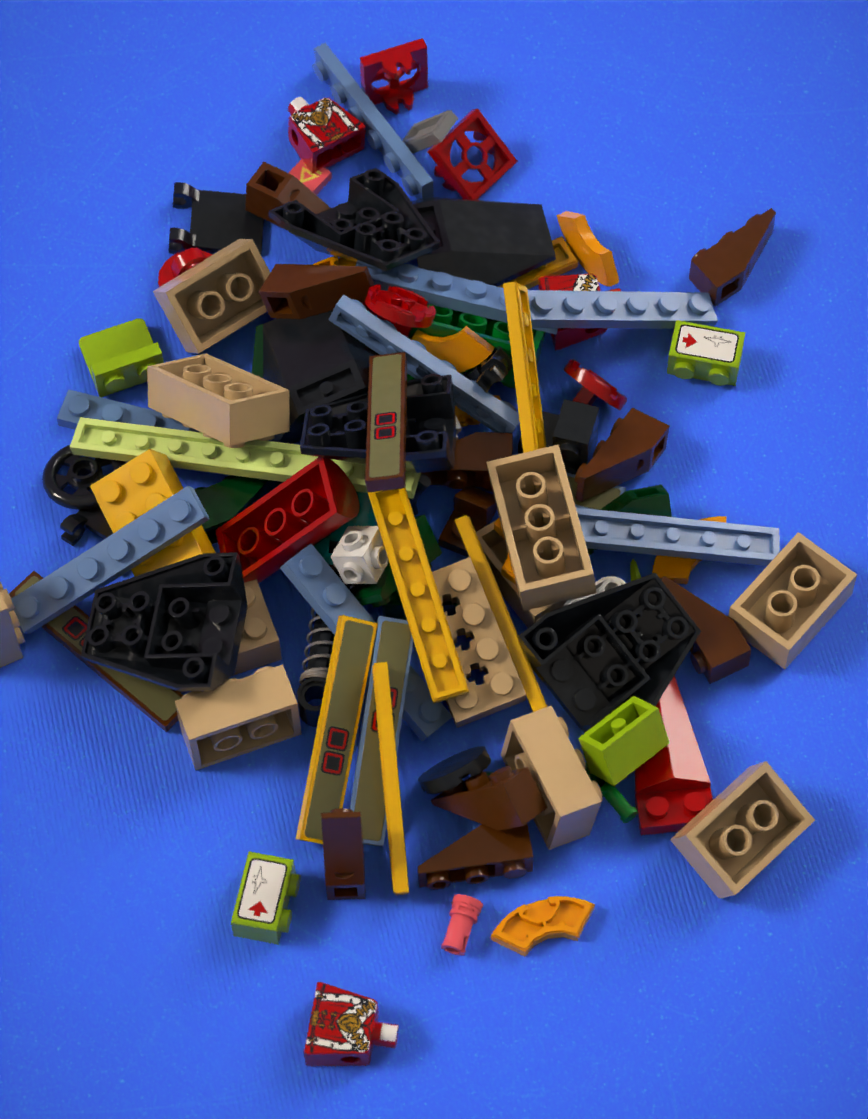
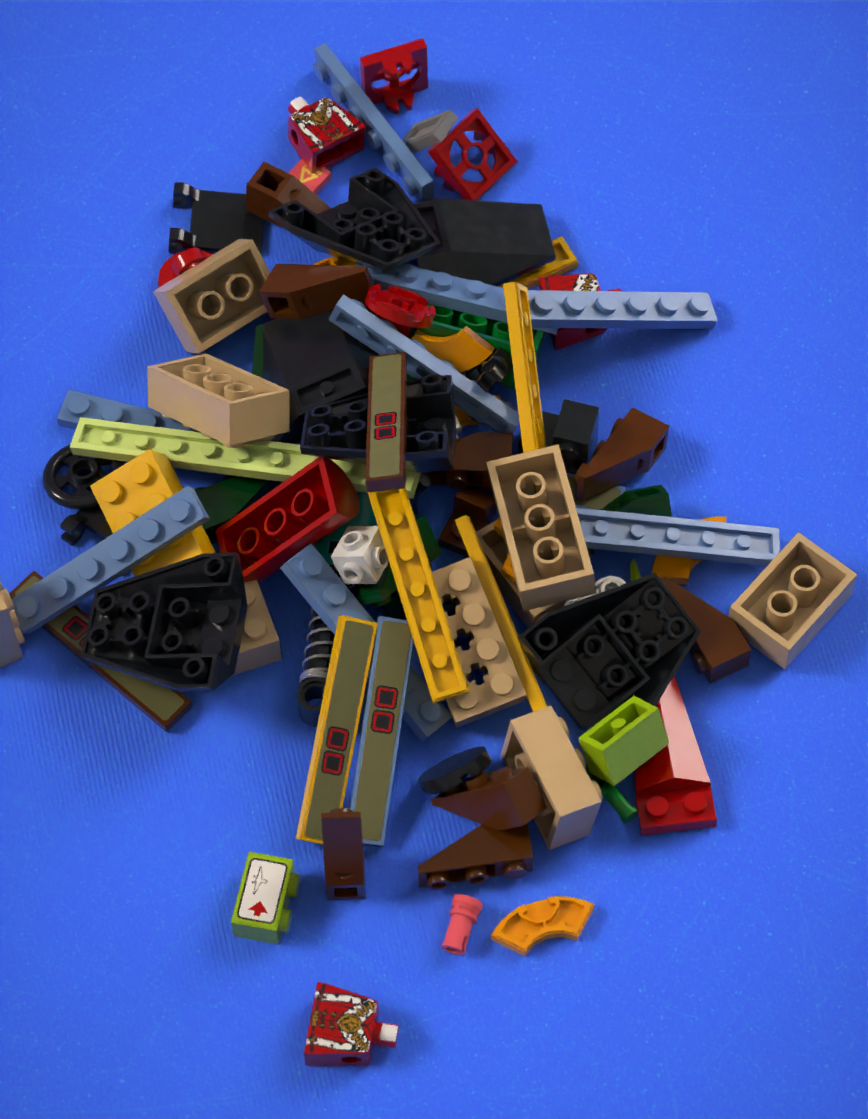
(120, 356): lime bracket -> none
(238, 716): tan brick -> none
(390, 778): yellow tile -> none
(587, 249): light orange tile -> none
(593, 386): red tile -> none
(705, 353): brick -> none
(729, 262): reddish brown slope -> none
(742, 830): tan brick -> none

